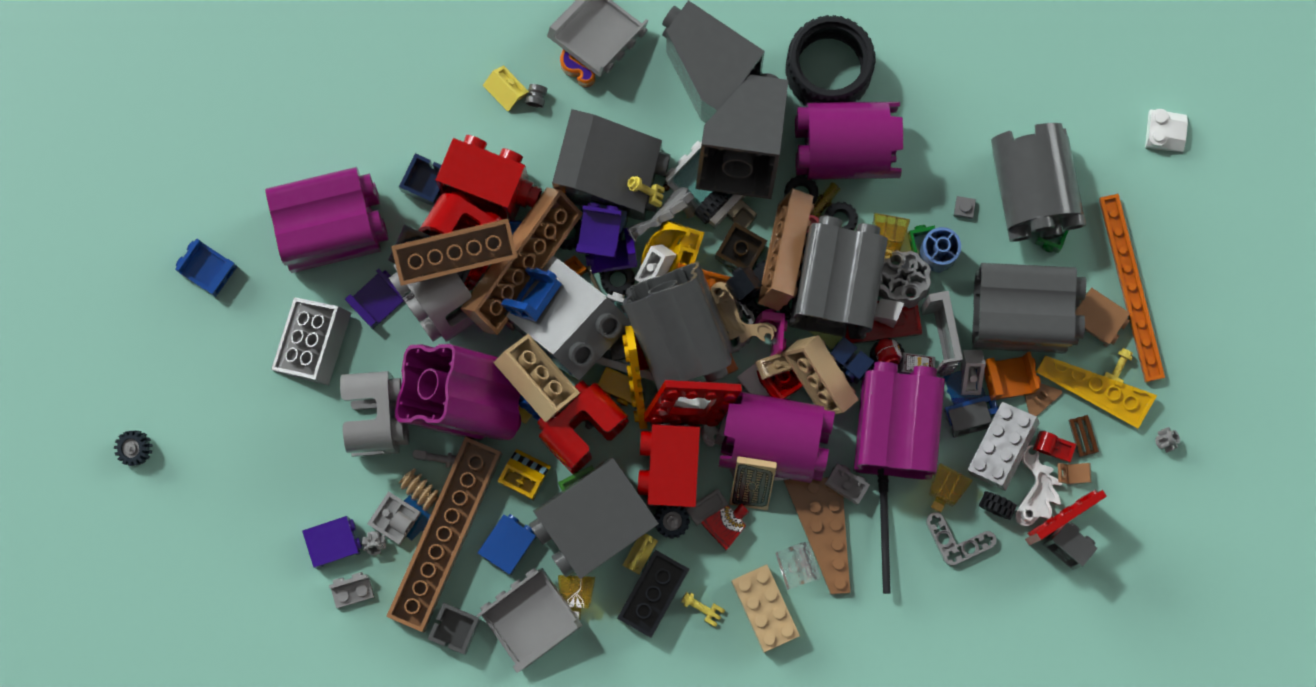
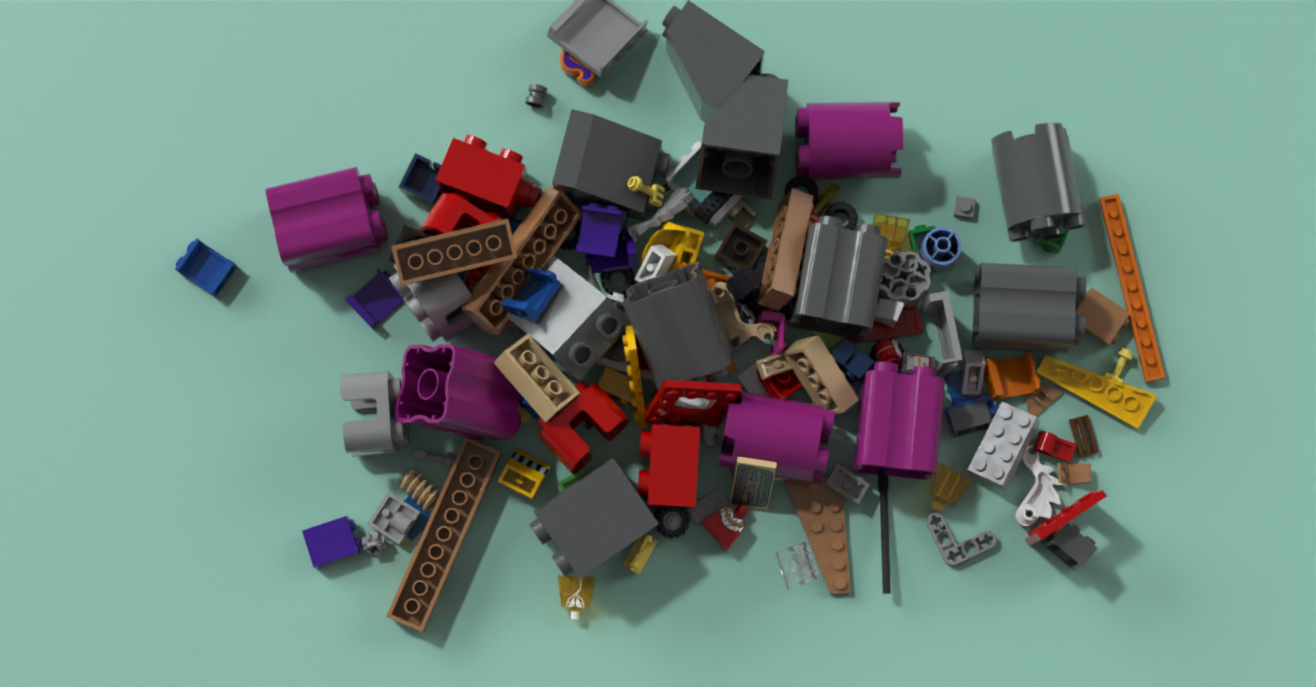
(133, 448): black wheel -> none
(311, 340): light grey slope -> none
(351, 590): light grey bracket -> none
(456, 628): dark grey piece -> none
(505, 87): light yellow panel -> none
(507, 543): blue panel -> none
(530, 618): light grey panel -> none
(576, 265): orange plate -> none
(653, 594): black brick -> none
(710, 612): light yellow hinge -> none
(765, 608): tan brick -> none
(830, 28): black tyre -> none
(997, 505): black tyre -> none
(1166, 130): white slope -> none
(1167, 439): light grey gear -> none

